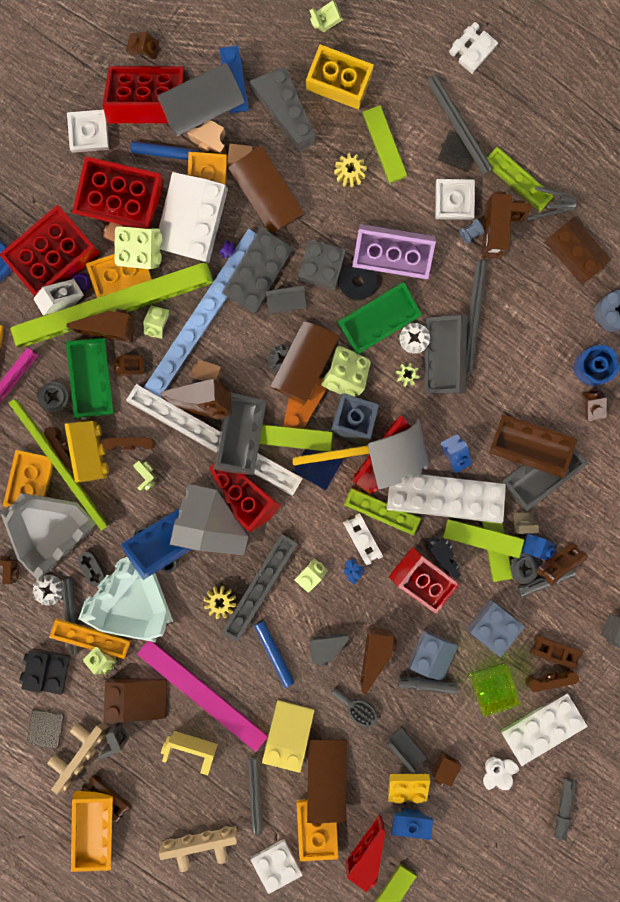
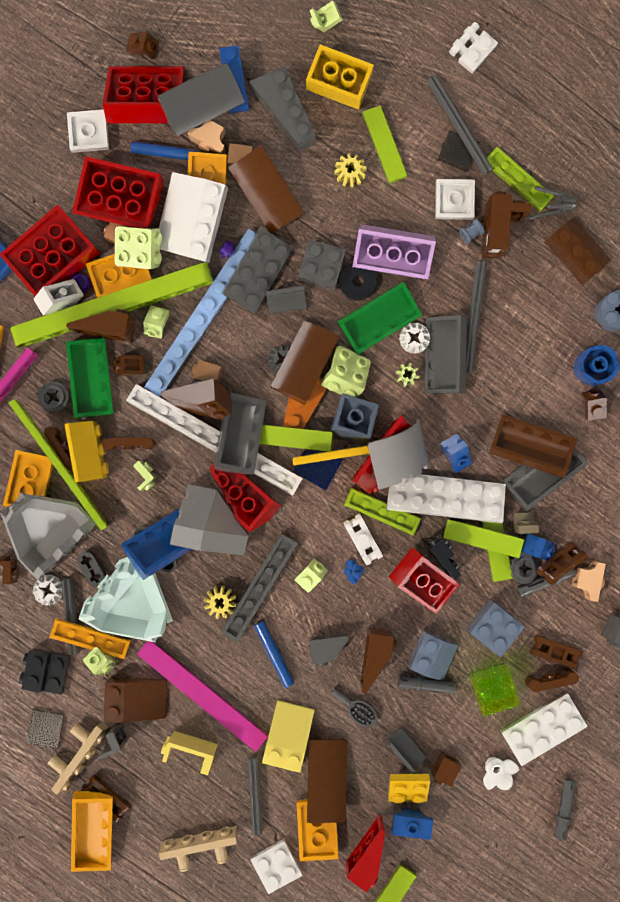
(590, 580): none -> light nougat brick

